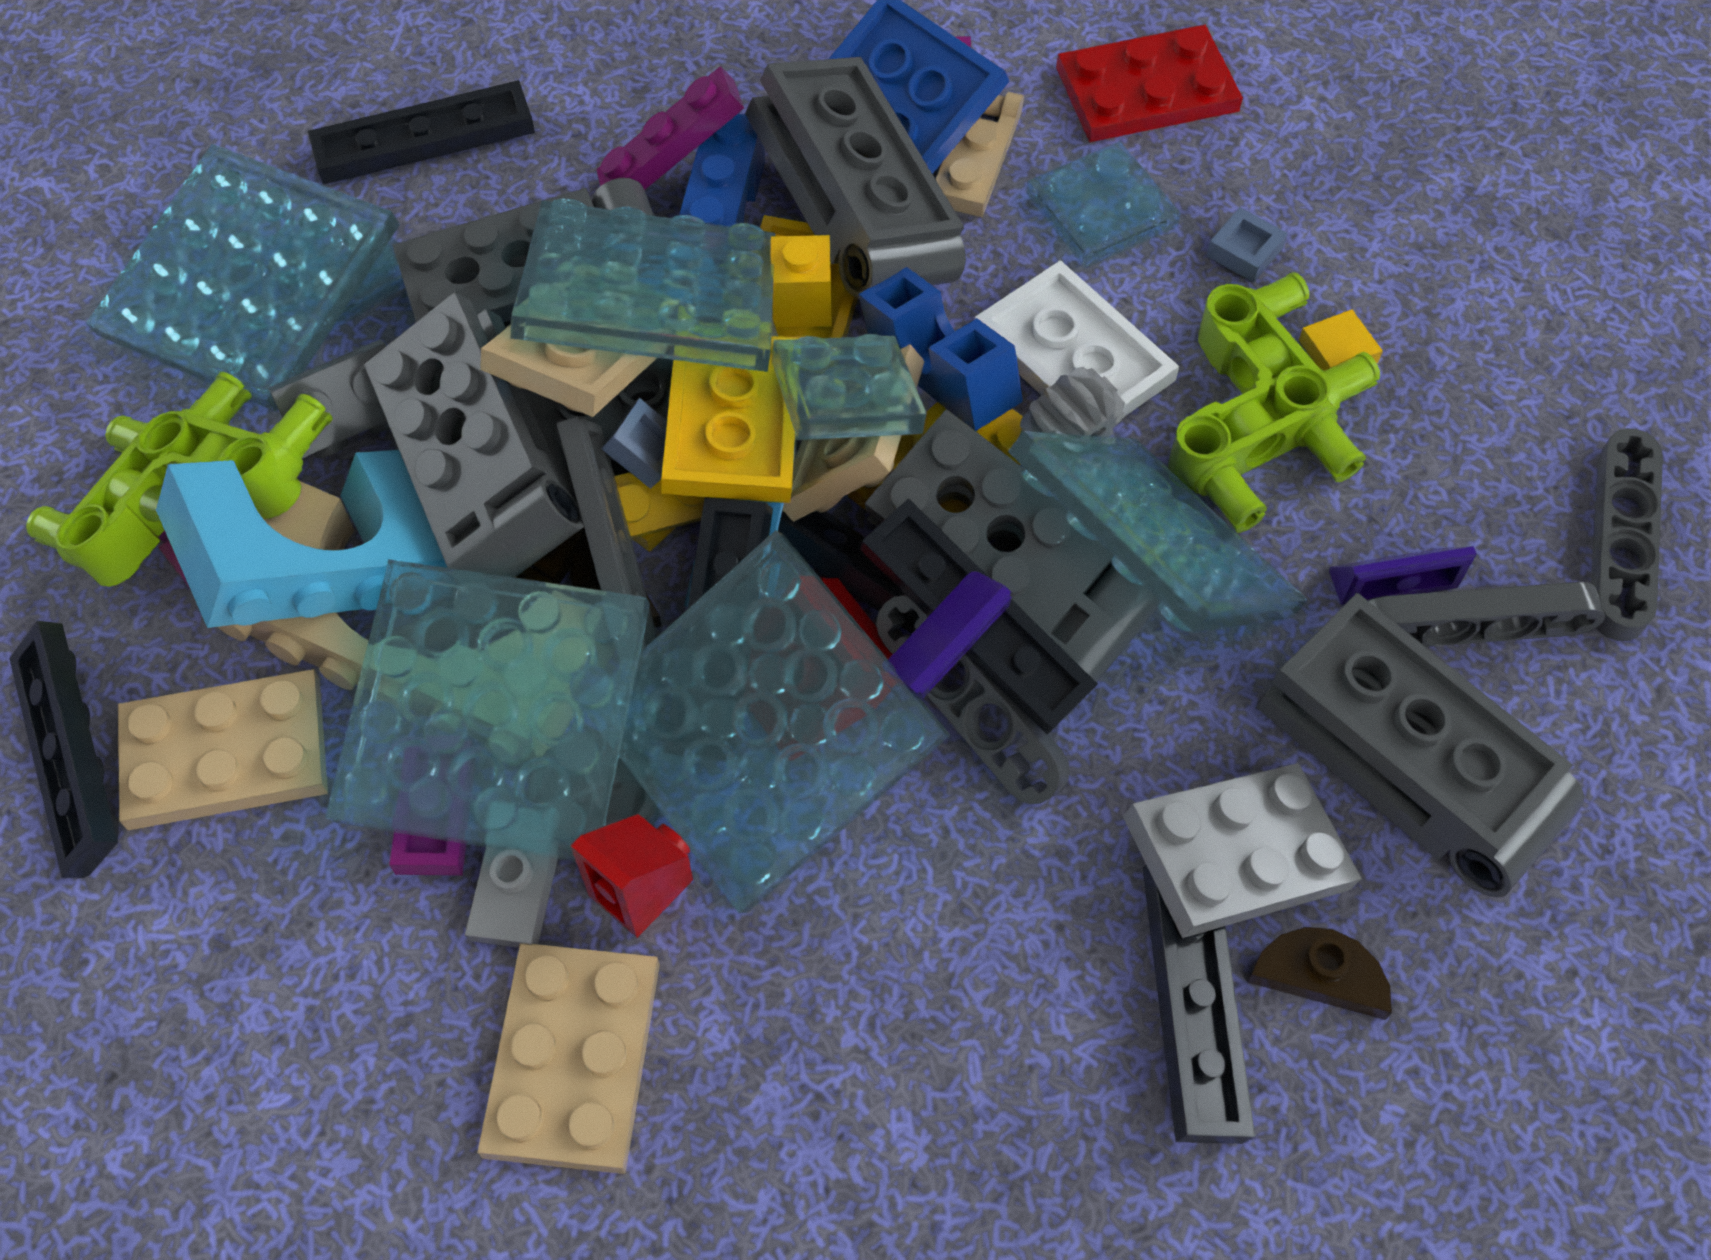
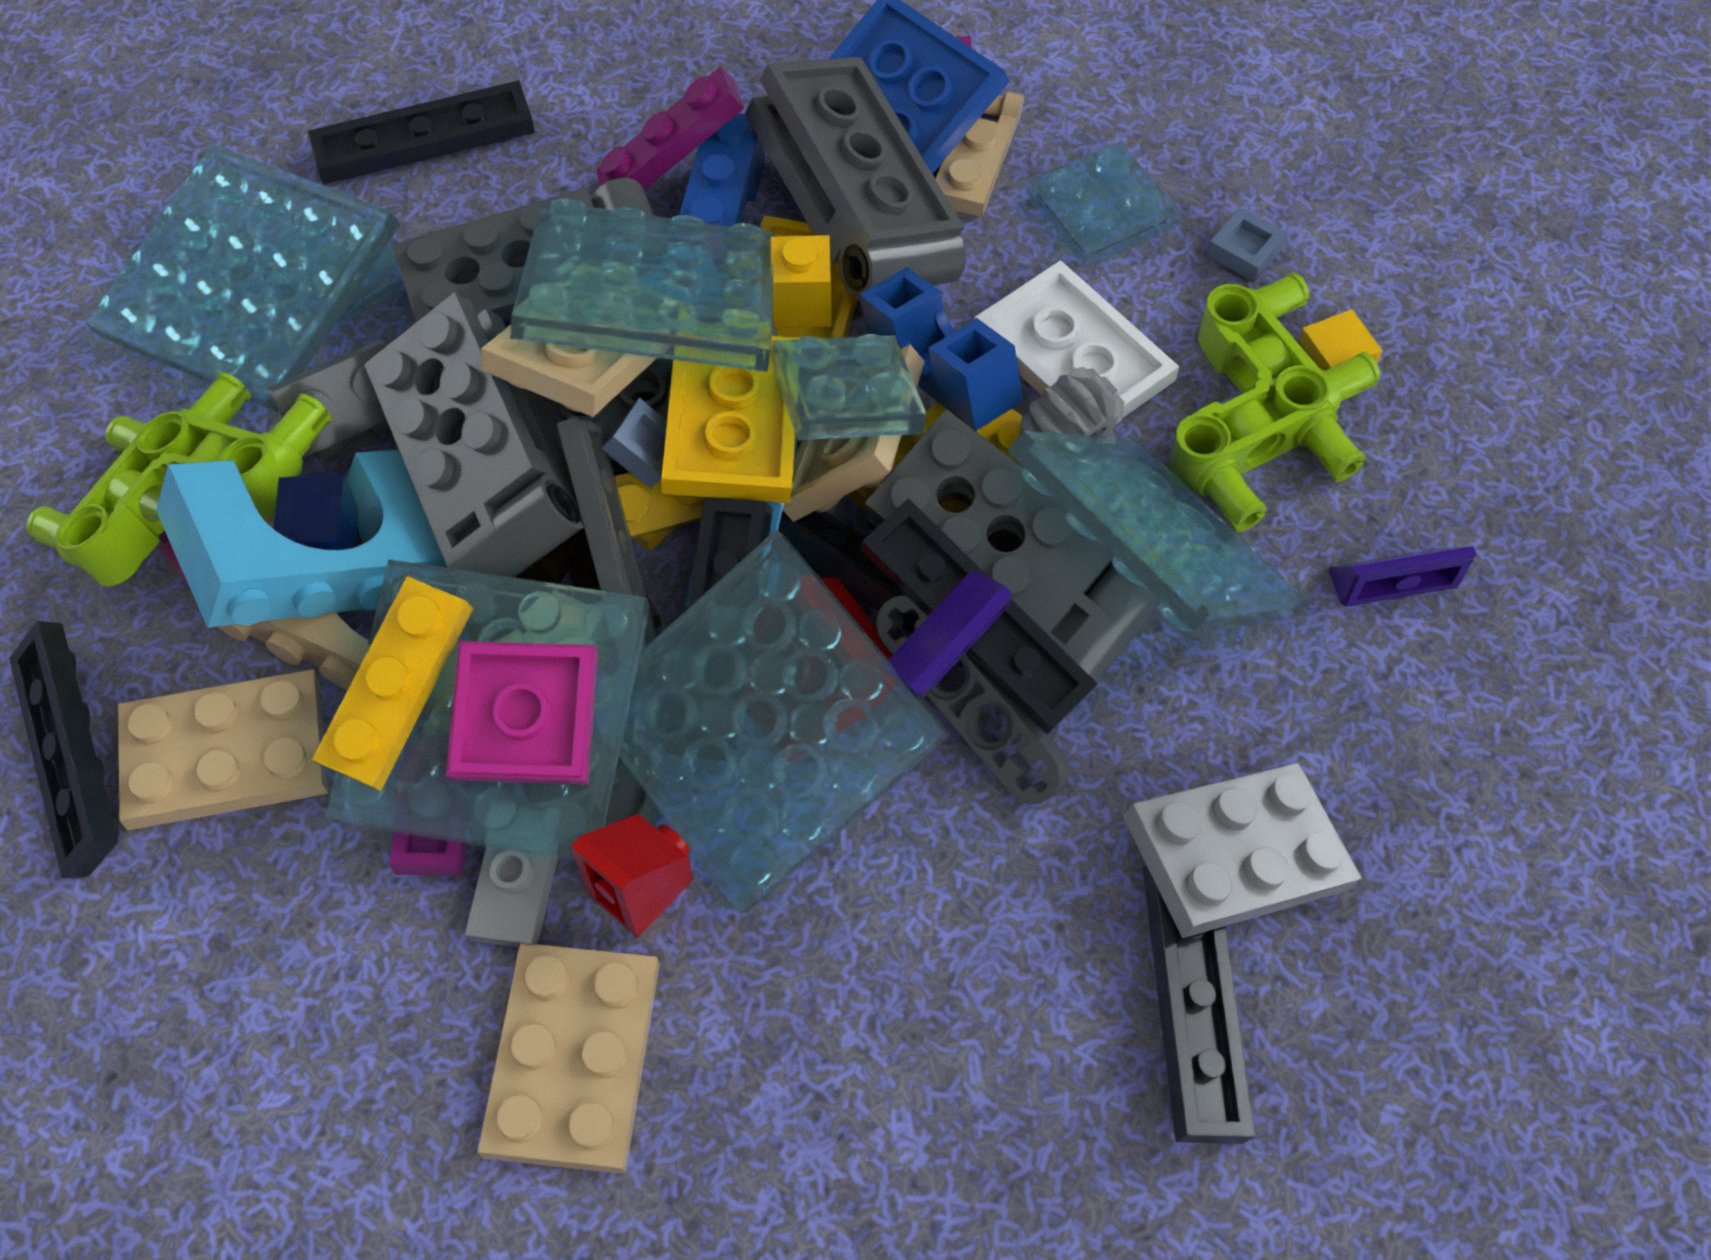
(317, 511): none -> clear blue brick
(393, 683): none -> yellow plate
(522, 713): none -> dark pink tile
(1148, 83): red plate -> none
(1325, 969): dark brown plate -> none
(1424, 747): dark grey hinge -> none
(1495, 613): dark grey beam -> none
(1634, 534): dark grey beam -> none

